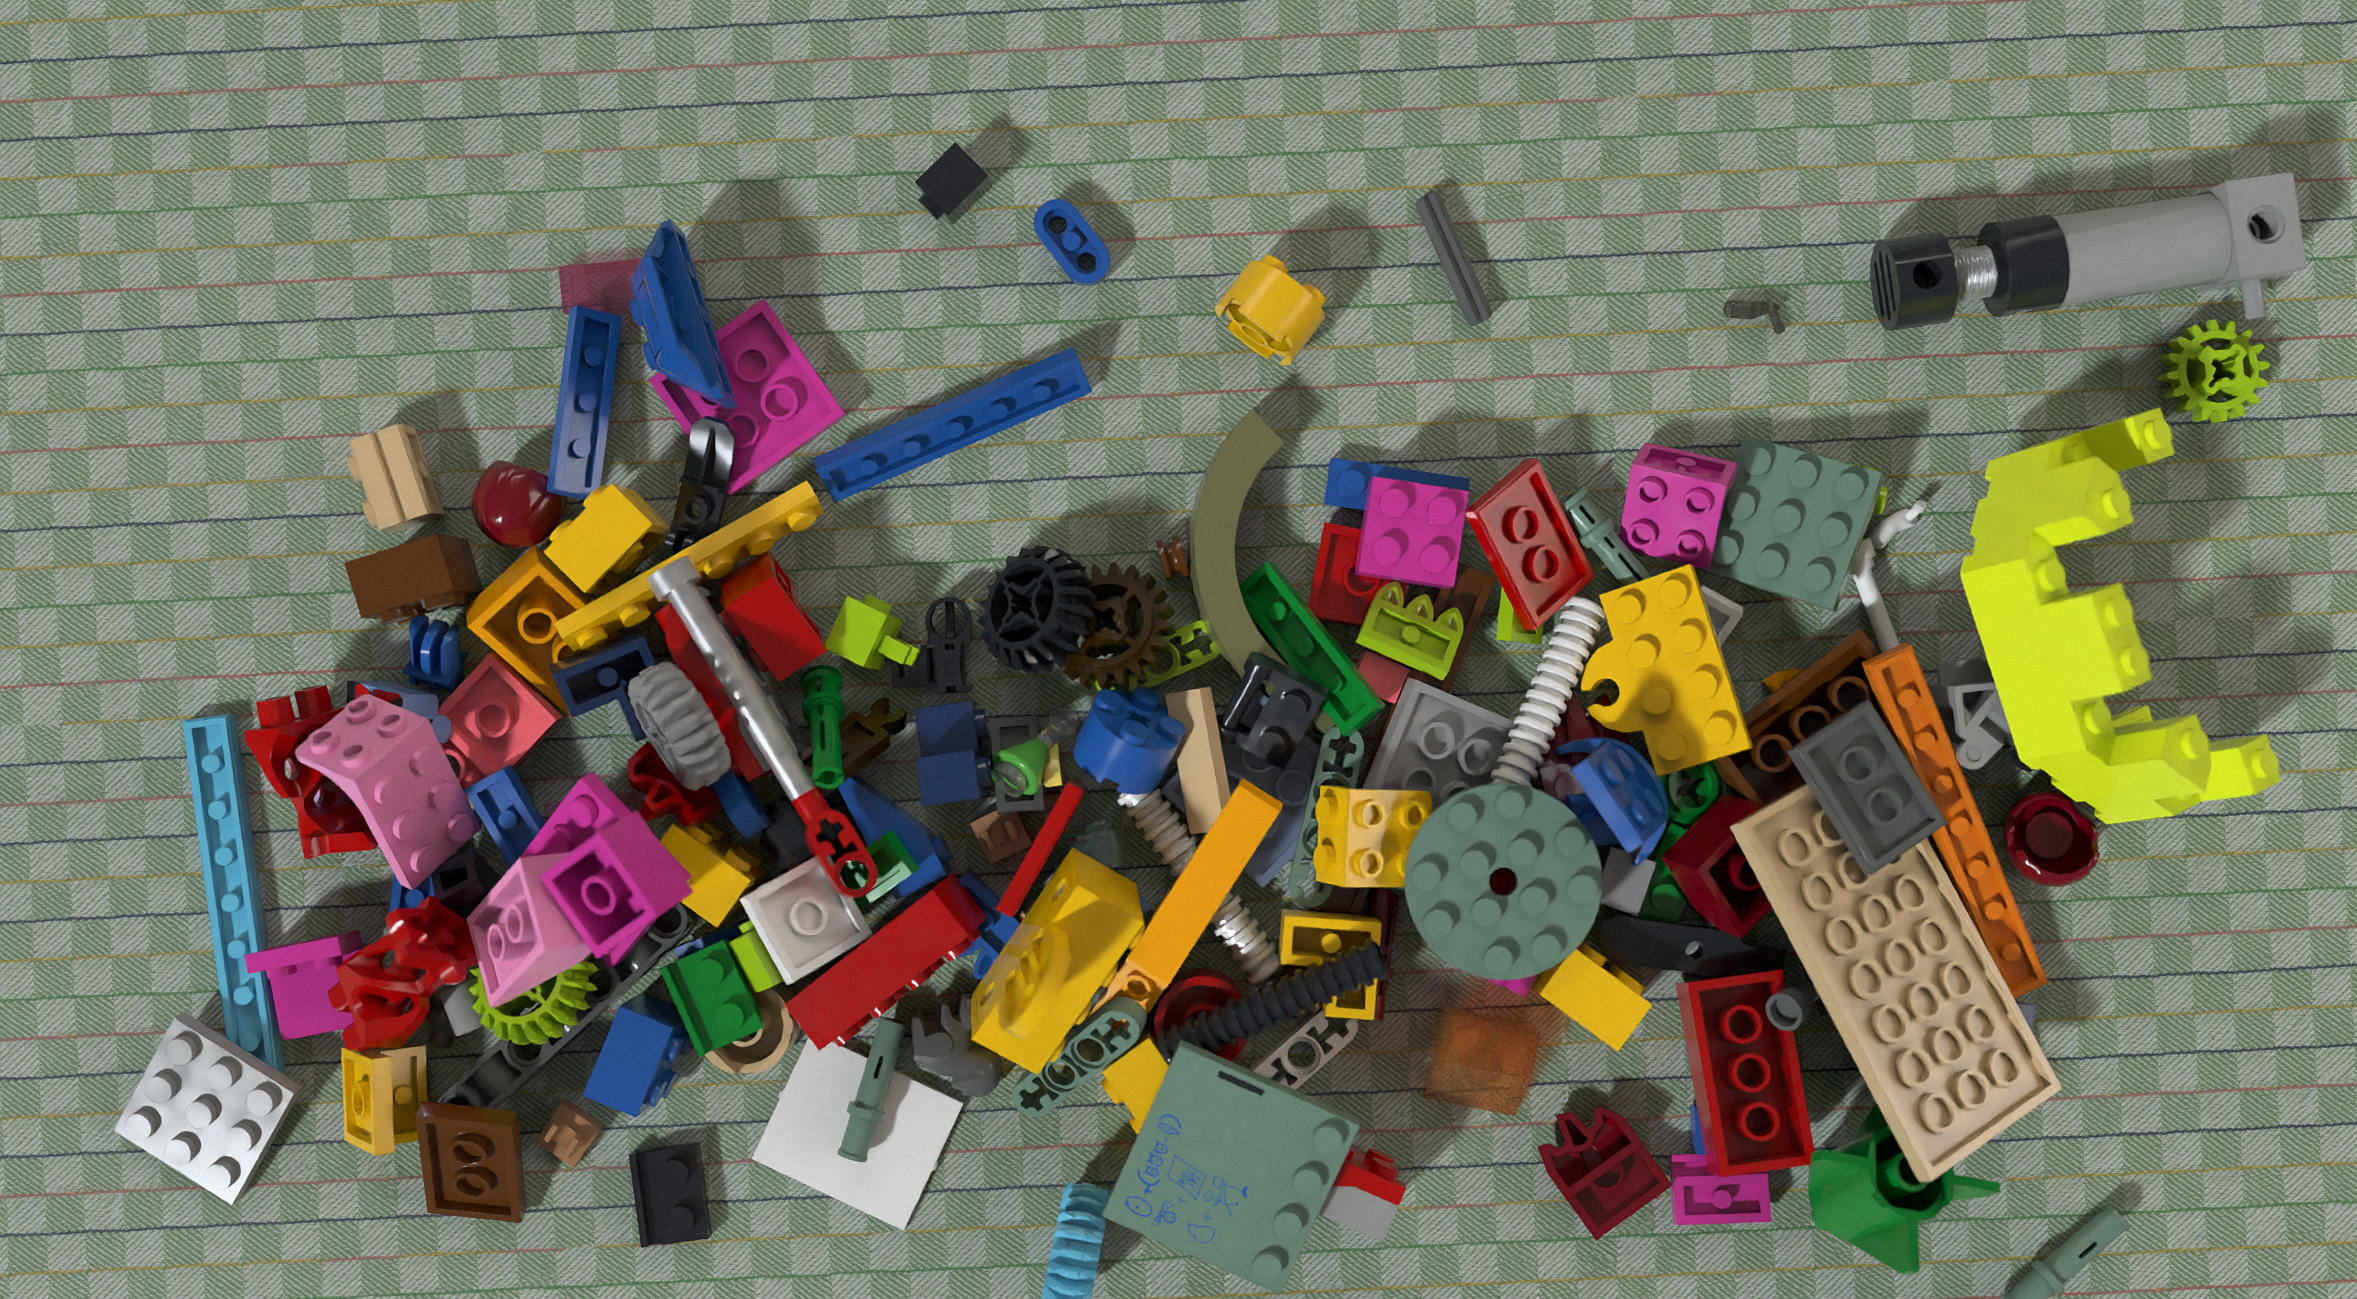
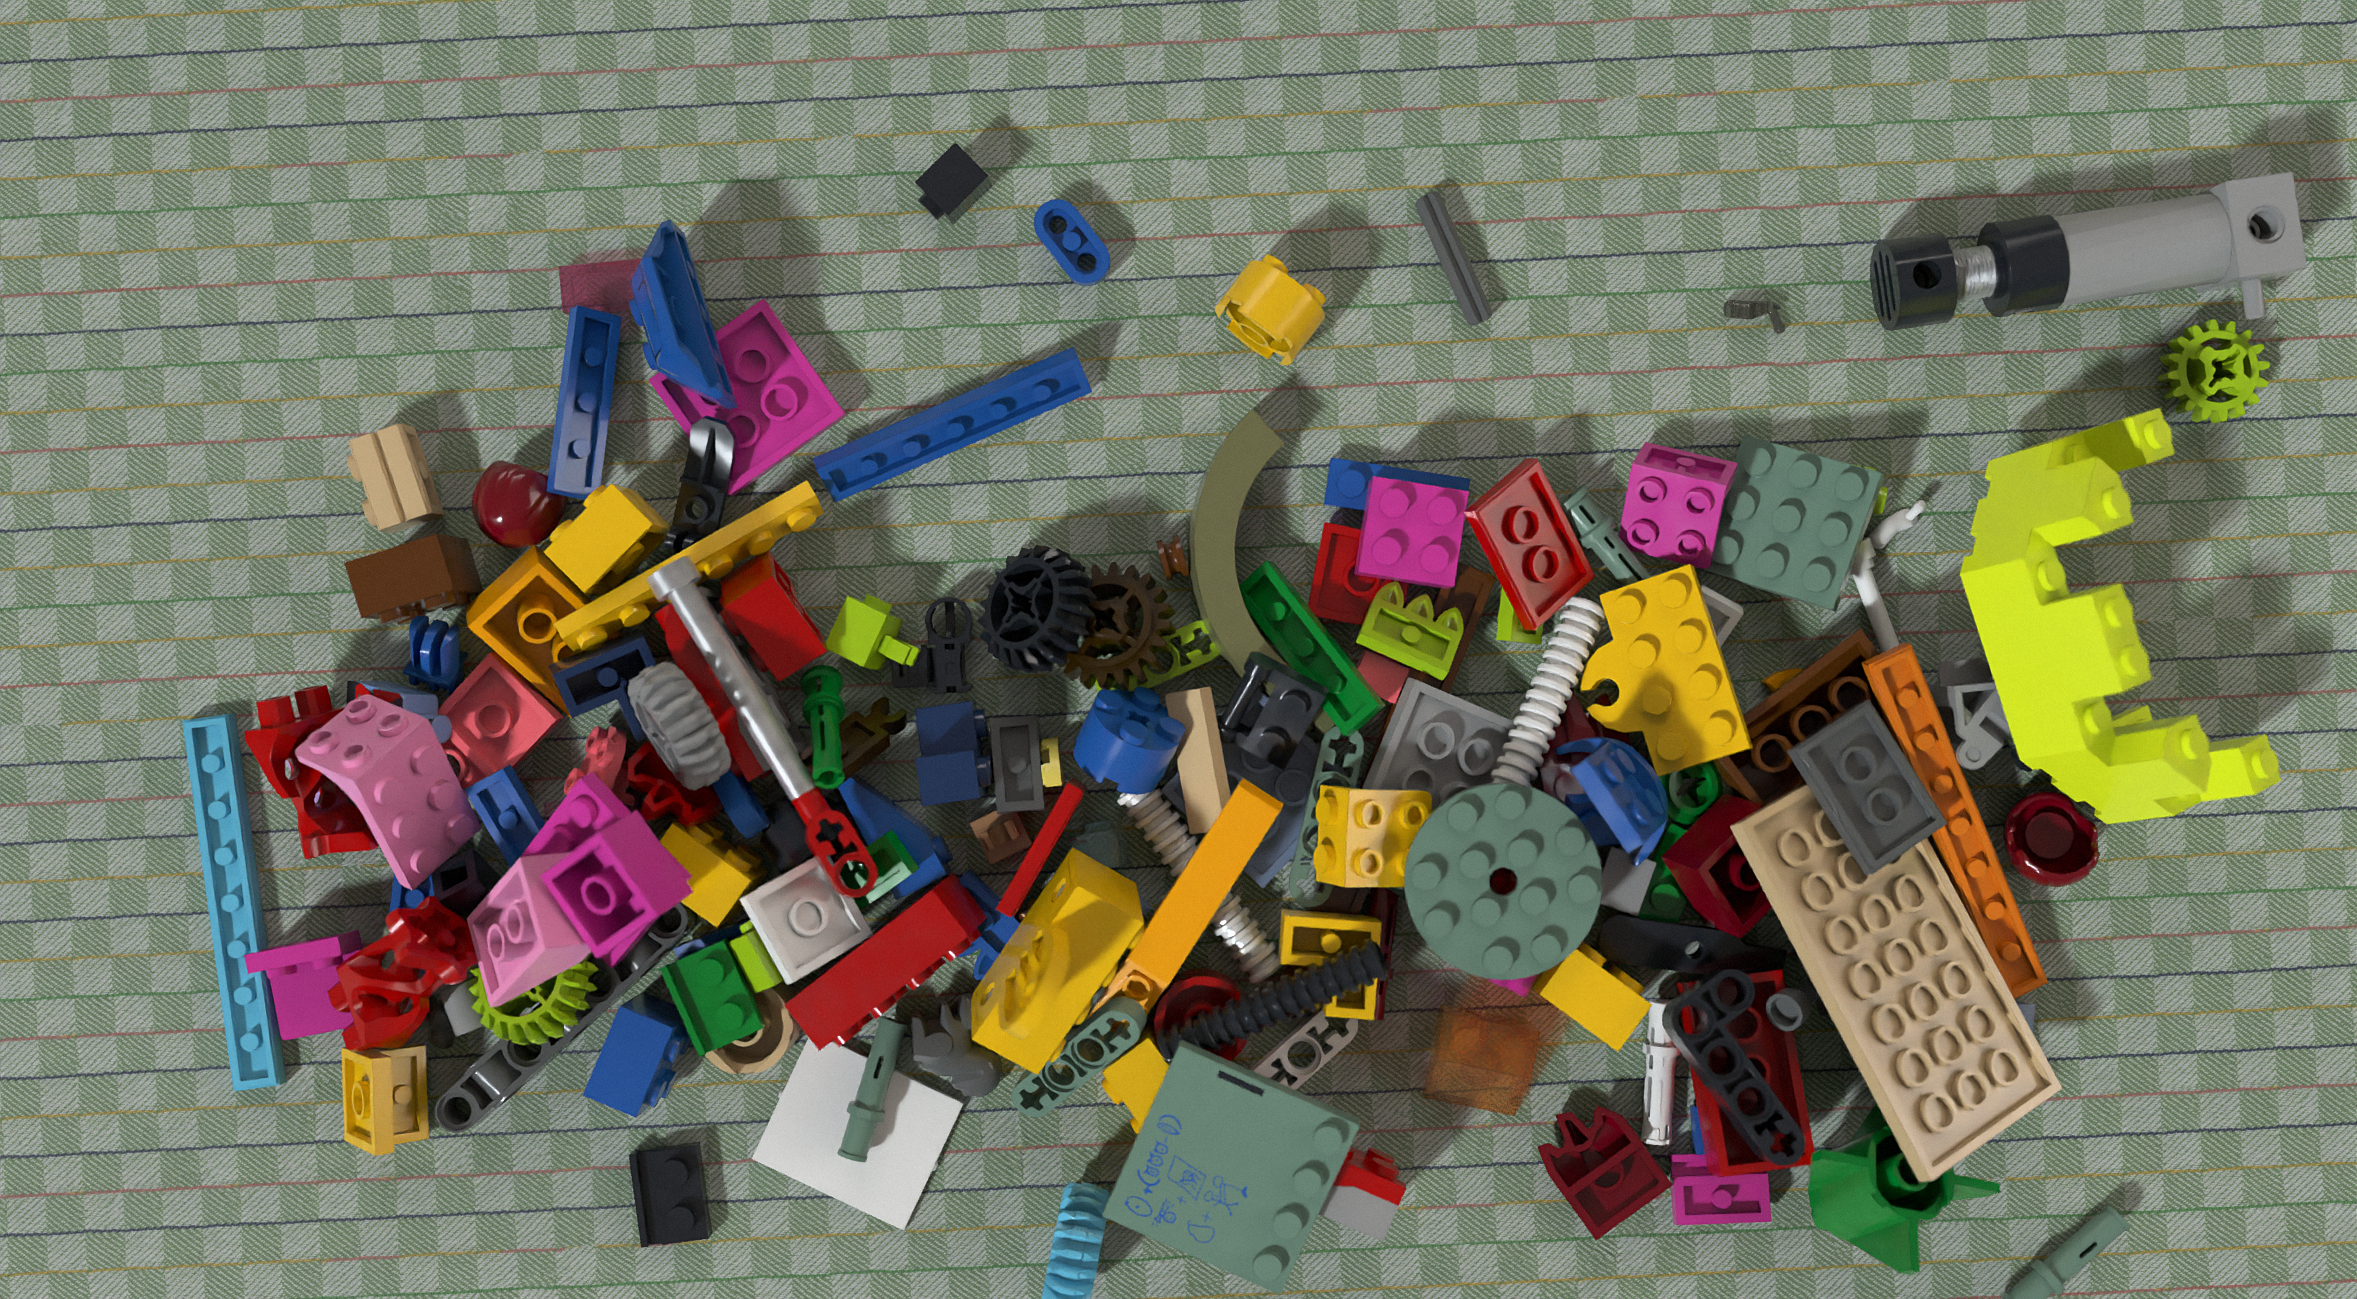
(208, 1108): plate -> none
(471, 1161): reddish brown plate -> none
(569, 1133): medium nougat tile -> none
(605, 759): none -> coral plate
(1021, 766): piece -> none
(1659, 1078): none -> white pin
(1739, 1071): none -> black beam

